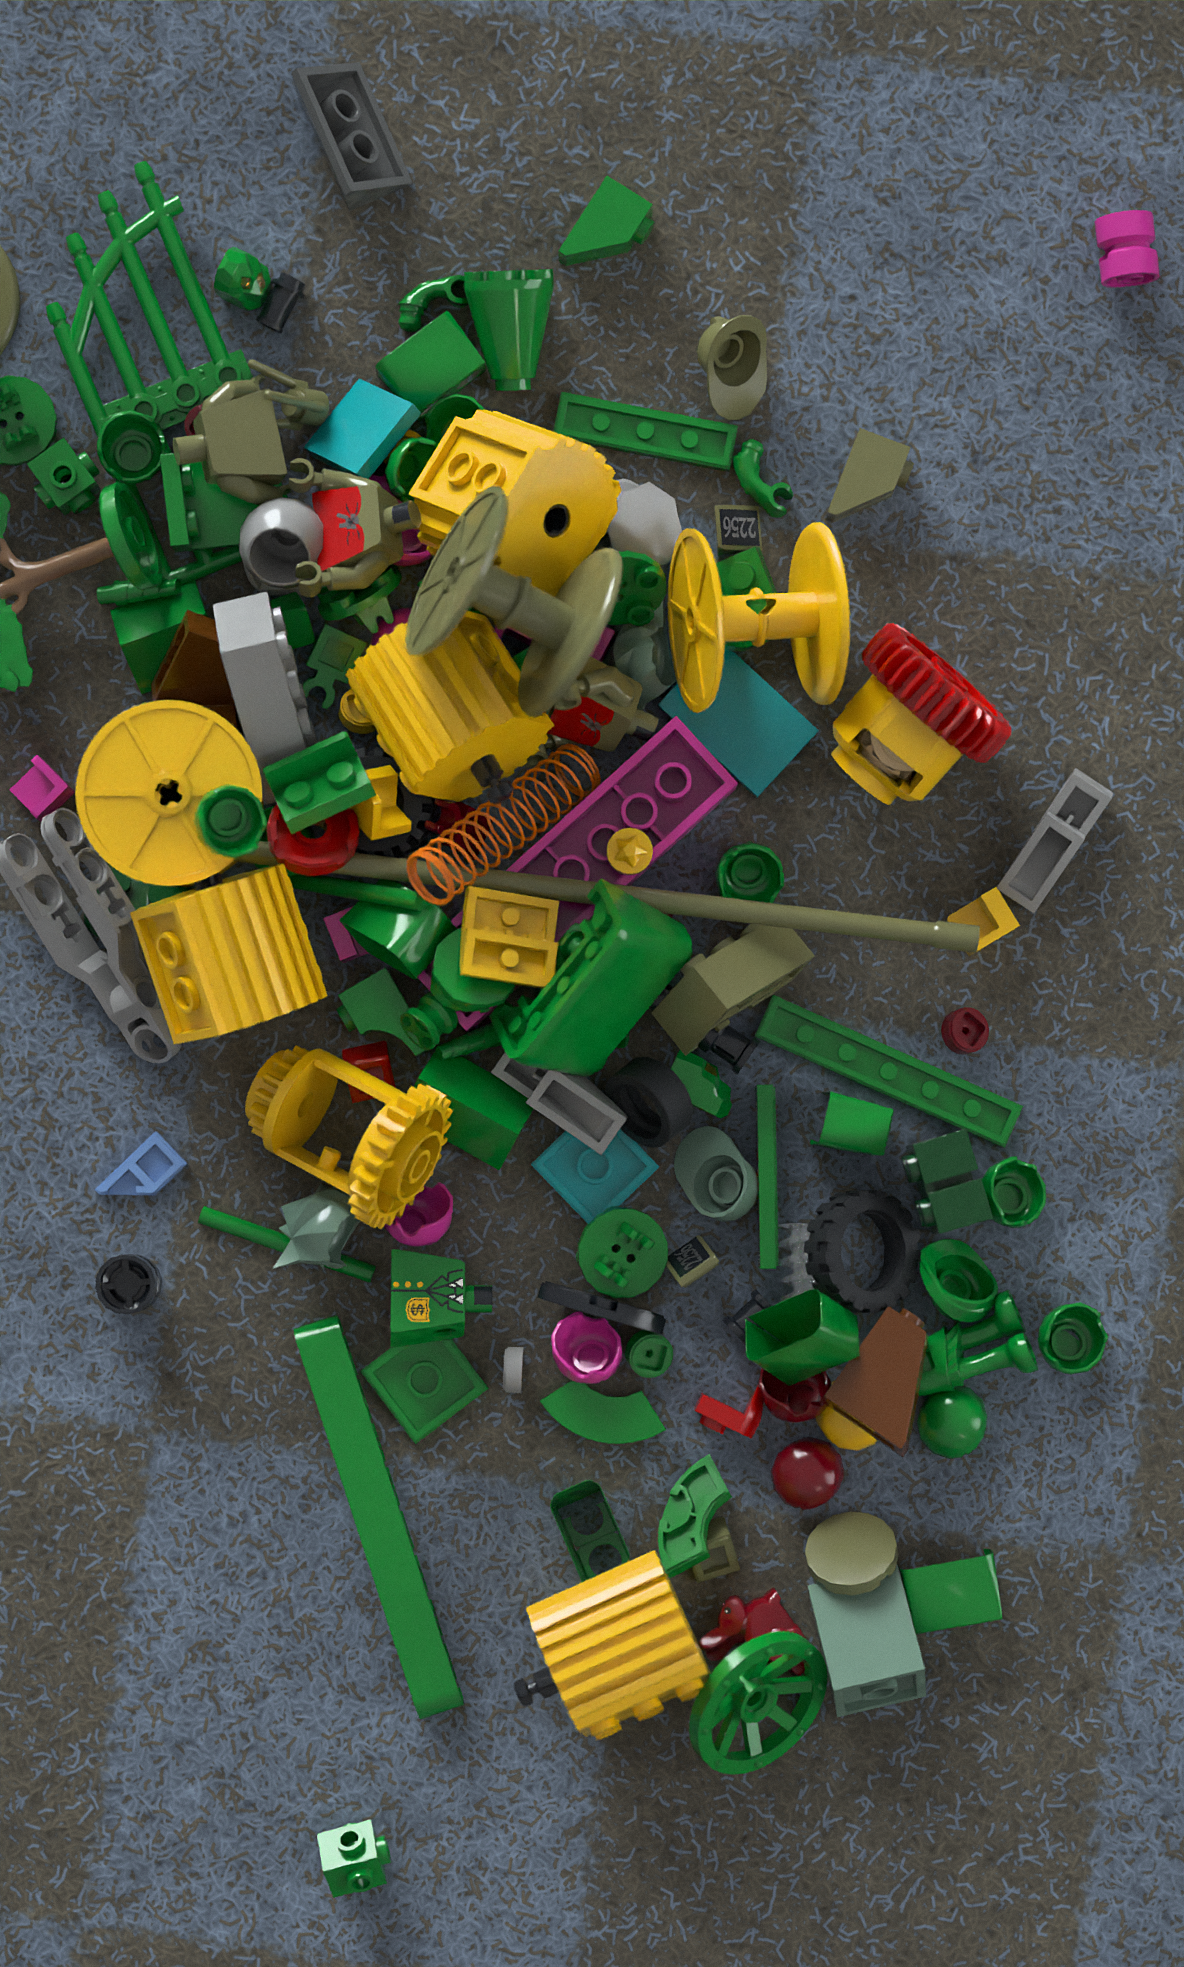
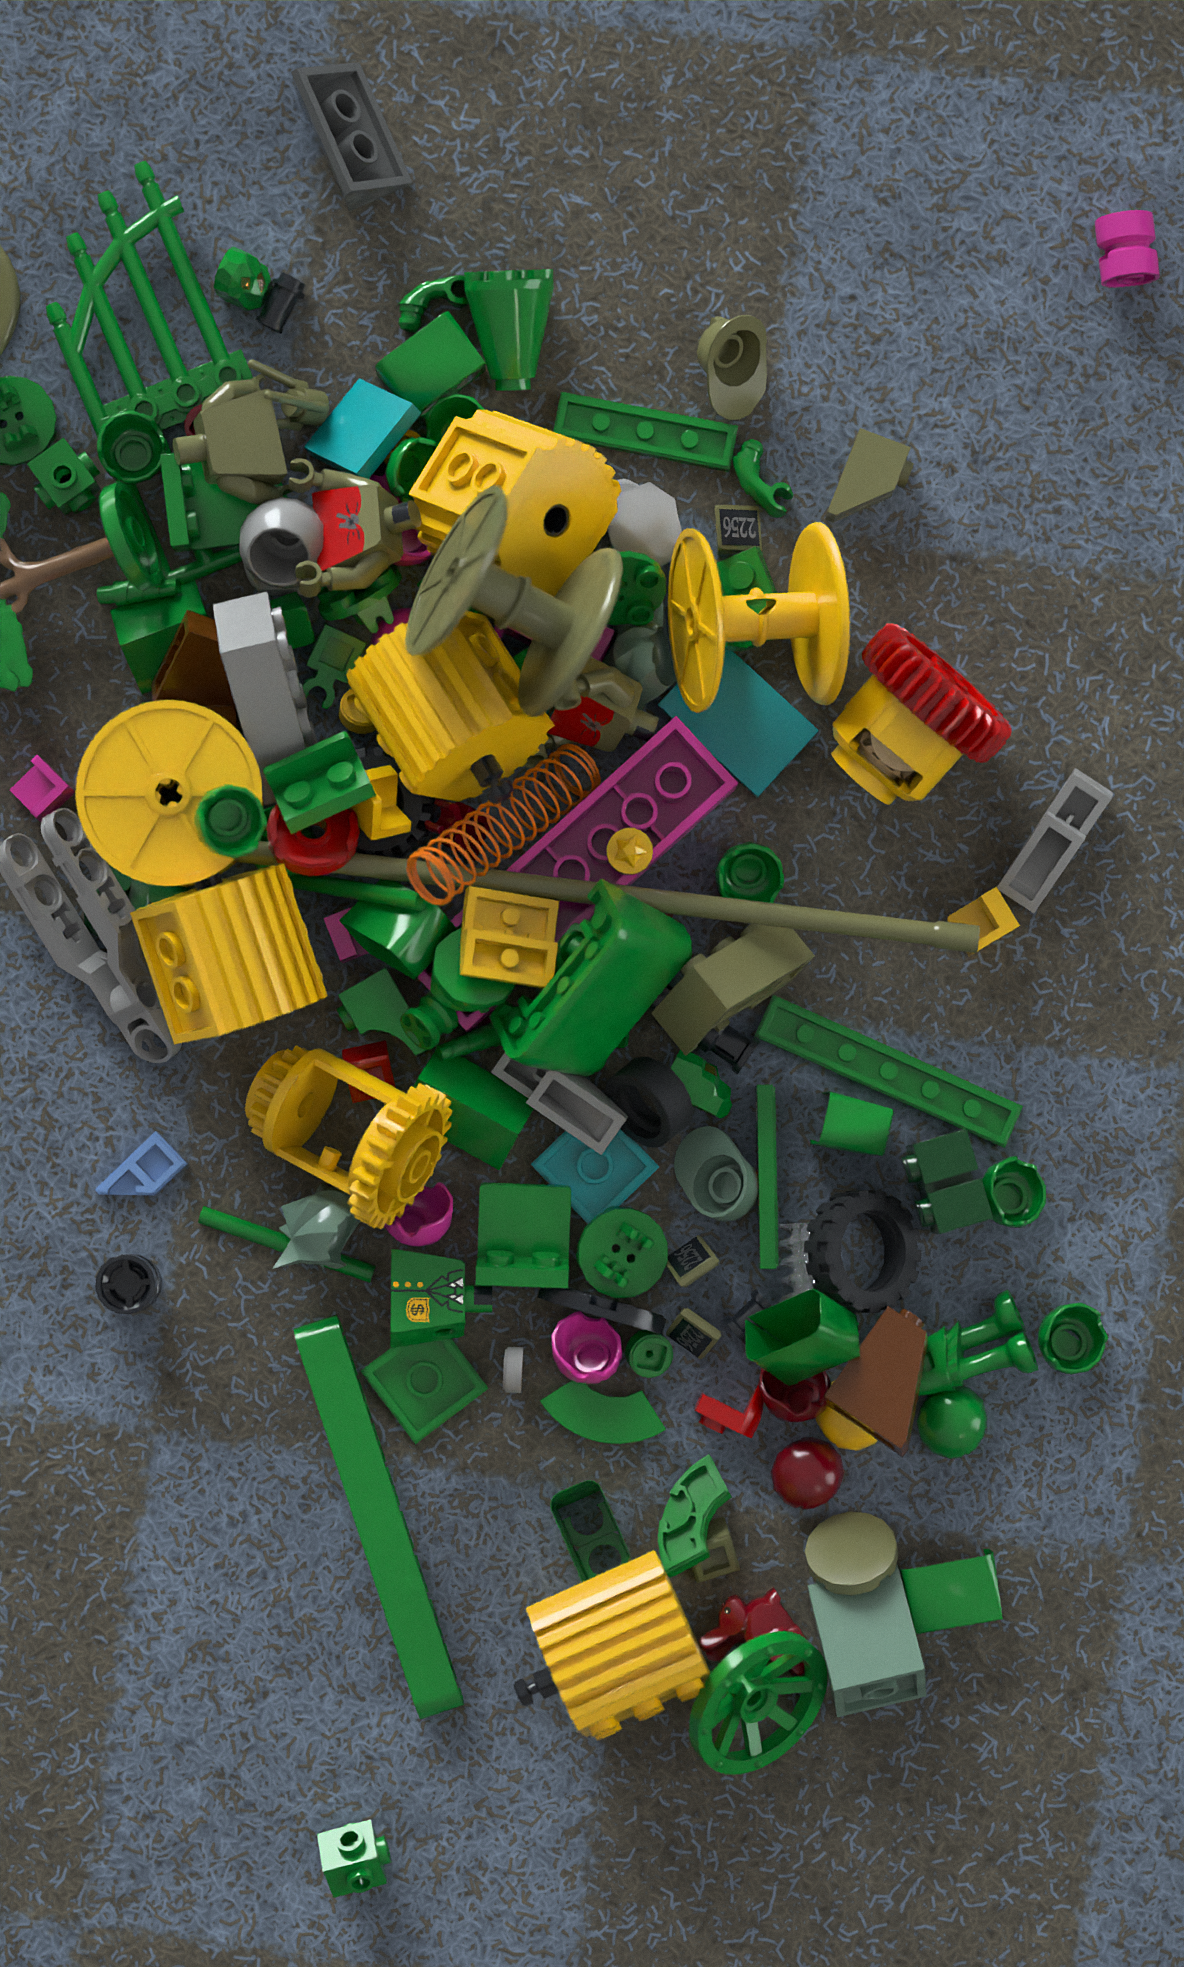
(523, 1235): none -> green bracket
(608, 225): green slope -> none
(693, 1333): none -> slope
(957, 1280): green hat -> none
(965, 1031): dark red tile -> none

